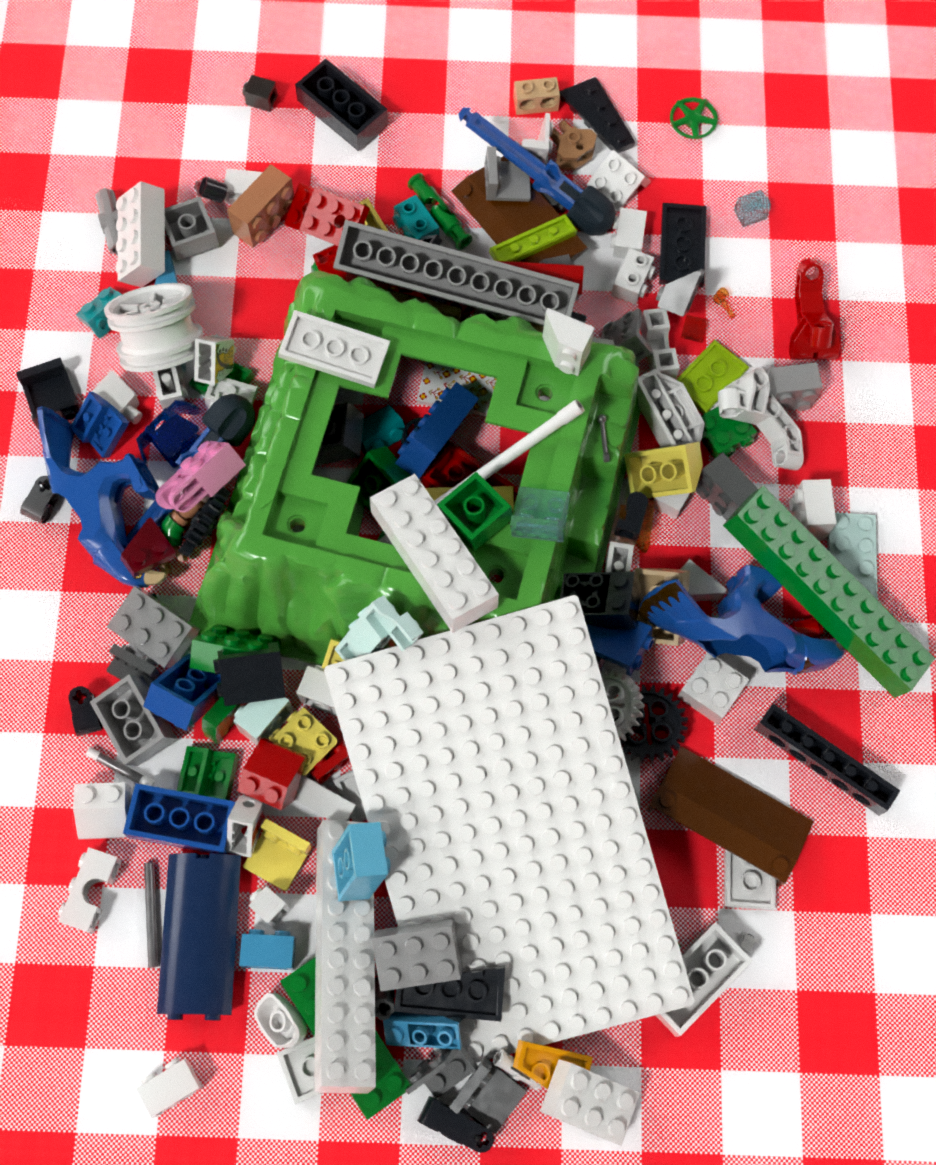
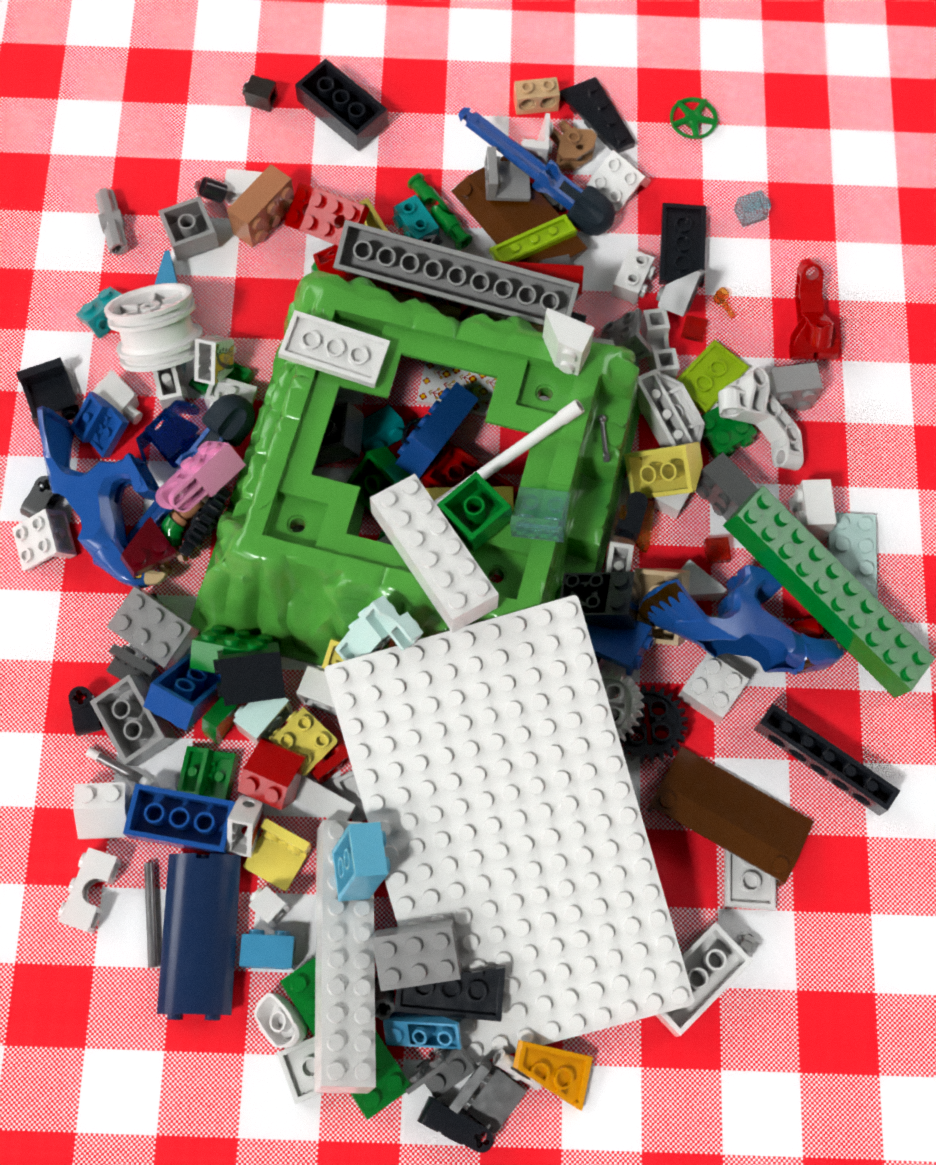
(43, 537): none -> white bracket
(141, 234): white brick -> none
(169, 1087): white brick -> none
(590, 1102): white brick -> none
(629, 233): white brick -> none
(717, 550): none -> clear red plate

